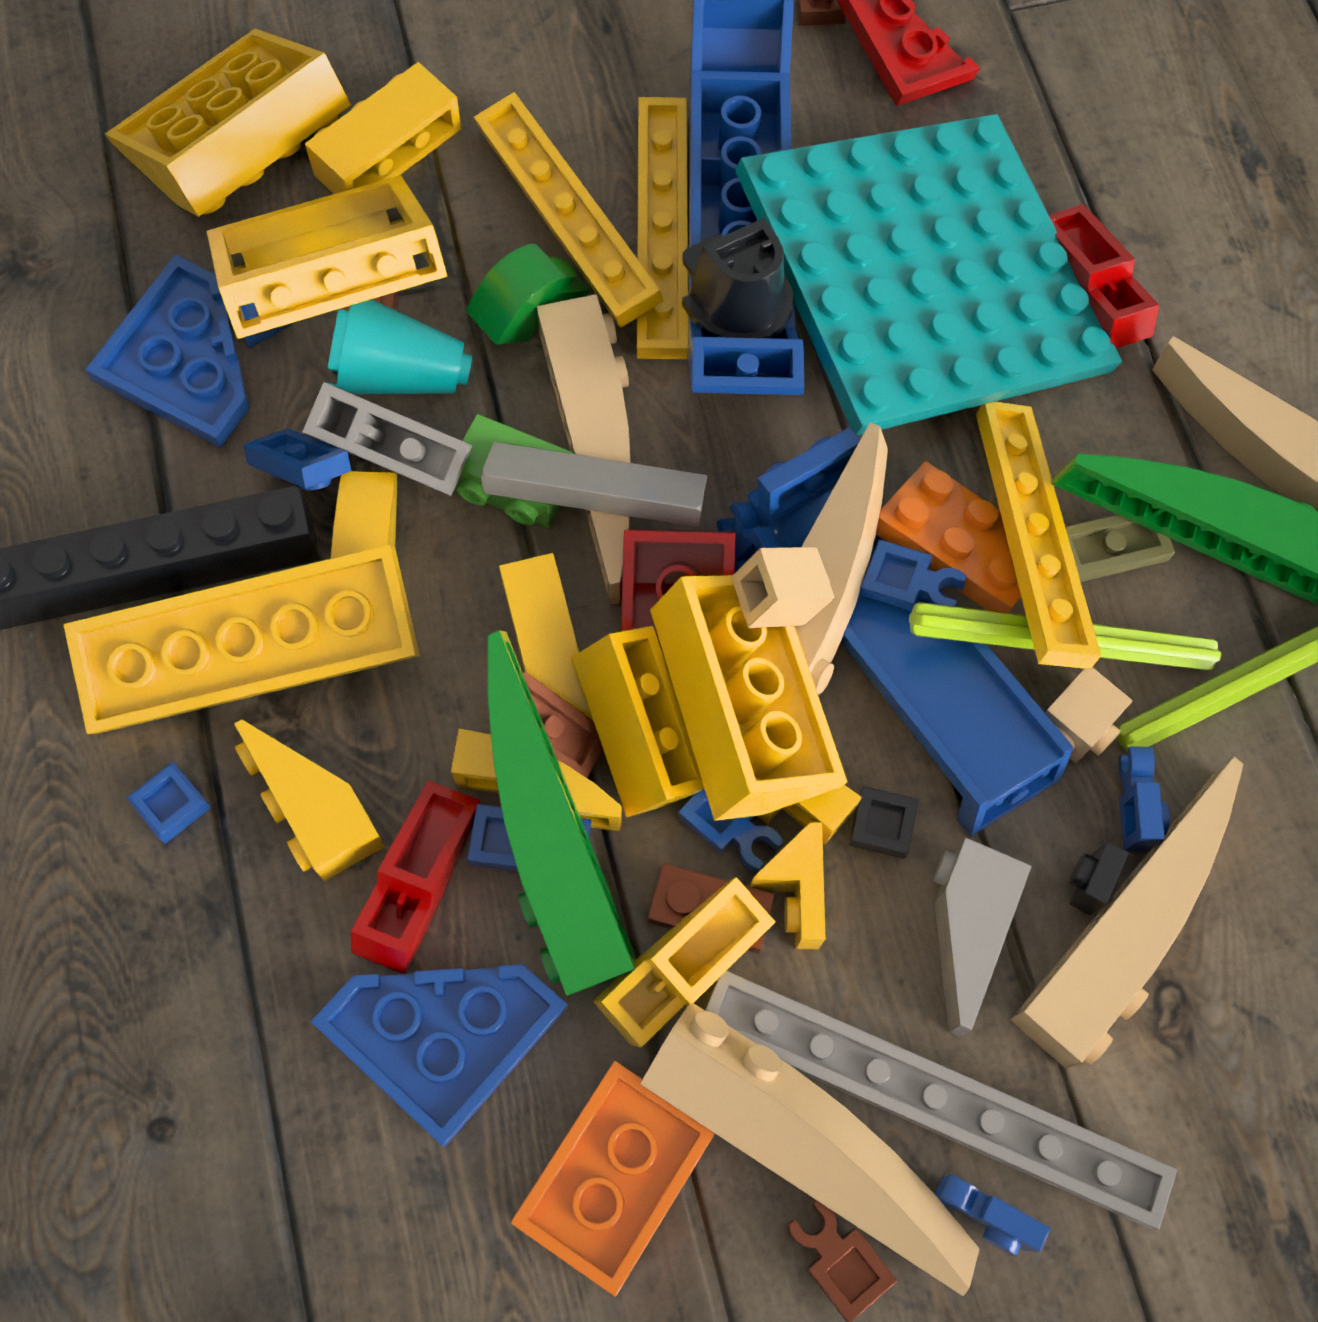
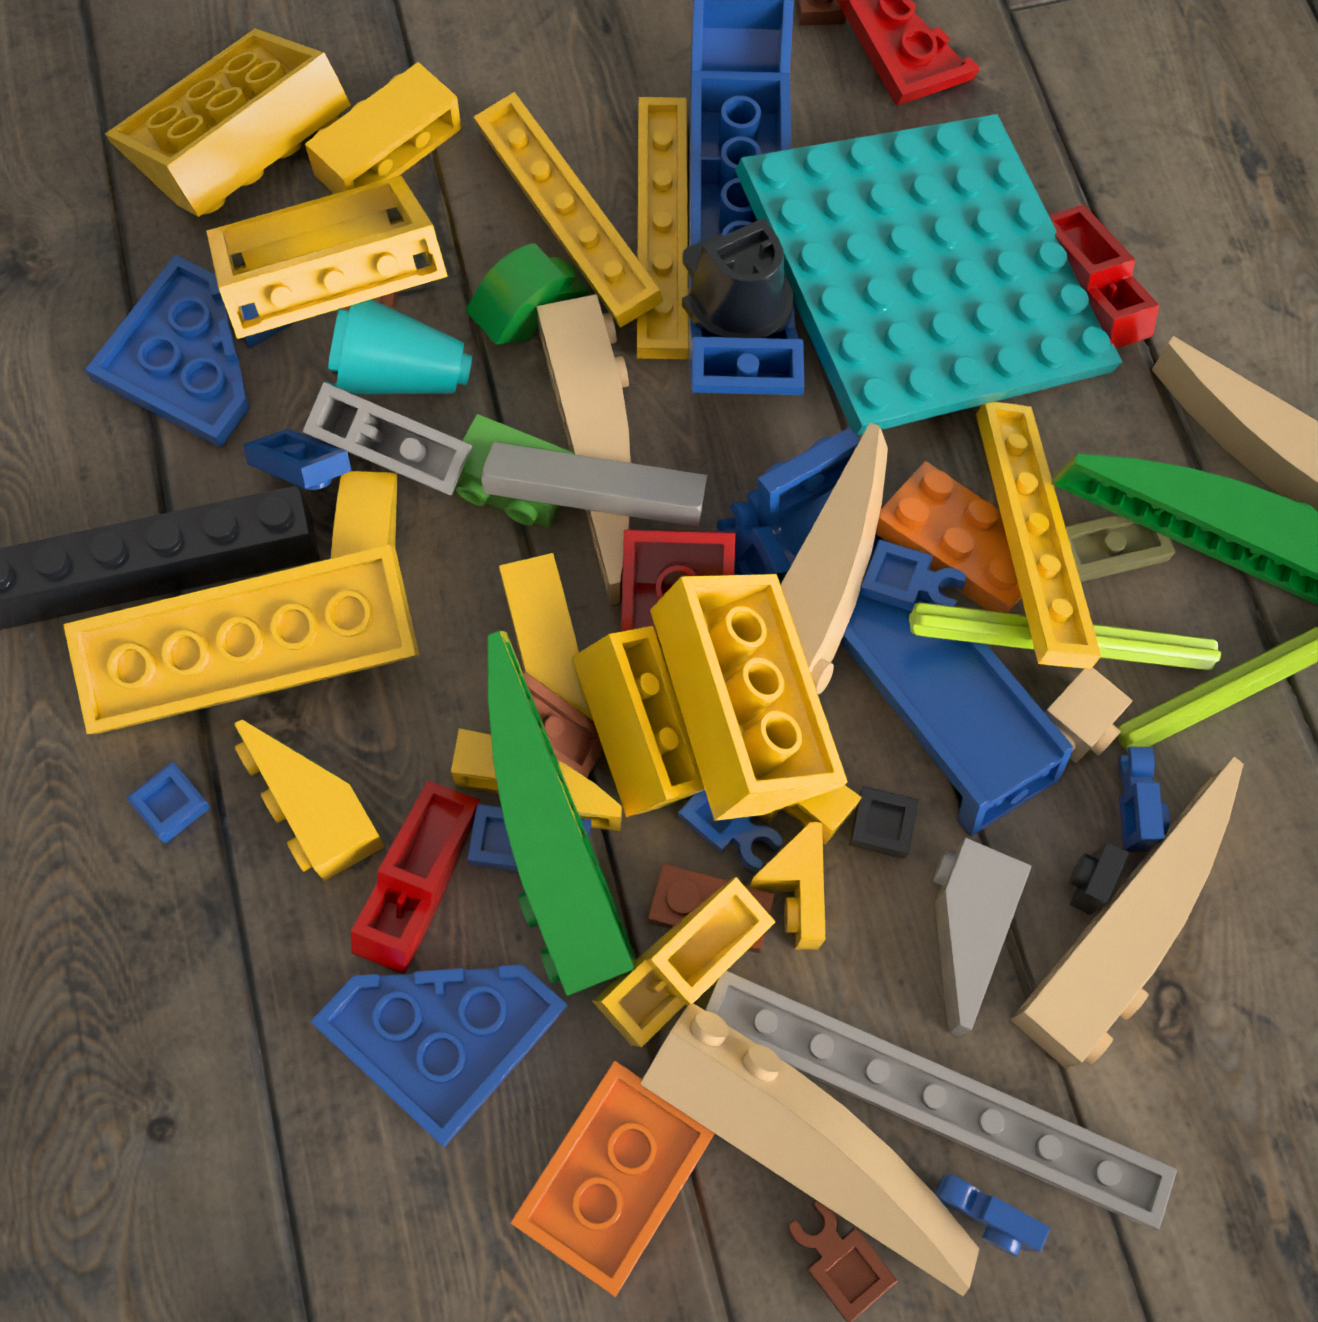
(782, 587): tan brick -> none

